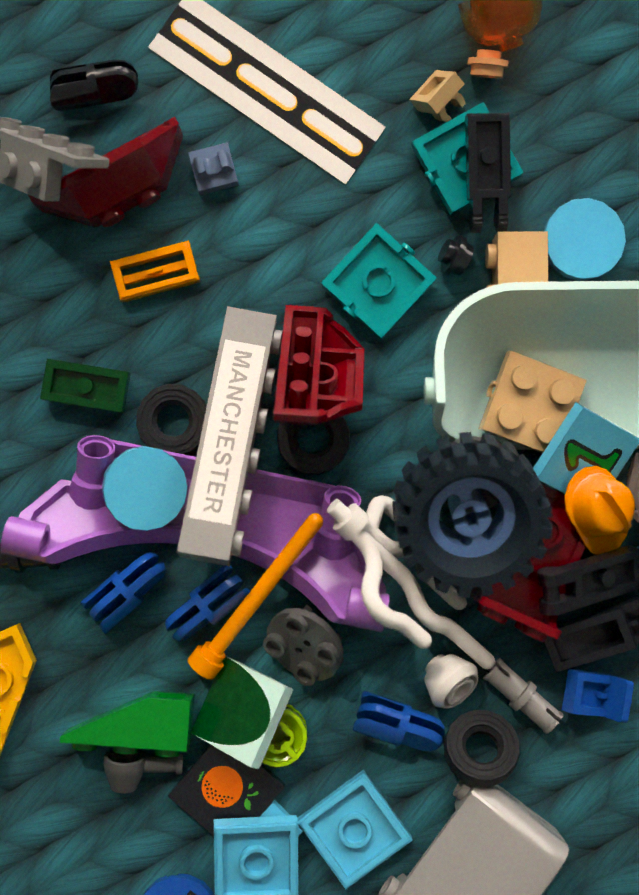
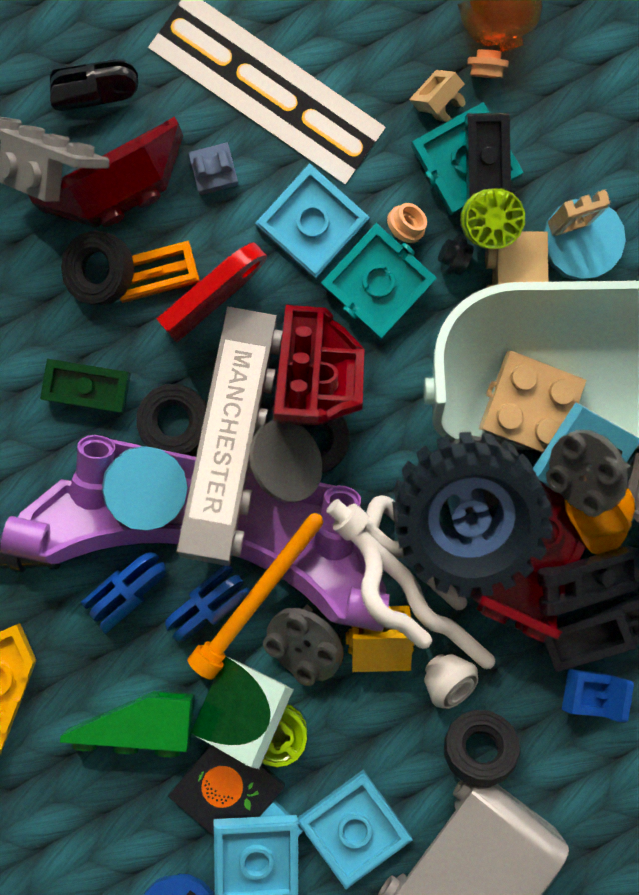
(75, 261): none -> black tyre
(126, 770): dark grey bar -> none
(212, 291): none -> red tile
(285, 461): none -> dark grey piece
(312, 221): none -> medium azure tile
(380, 650): none -> yellow head
(398, 723): blue arm -> none
(407, 222): none -> light nougat plate
(492, 218): none -> lime wheel
(523, 696): light grey pin -> none
(578, 215): none -> tan tile
(605, 480): none -> dark grey plate

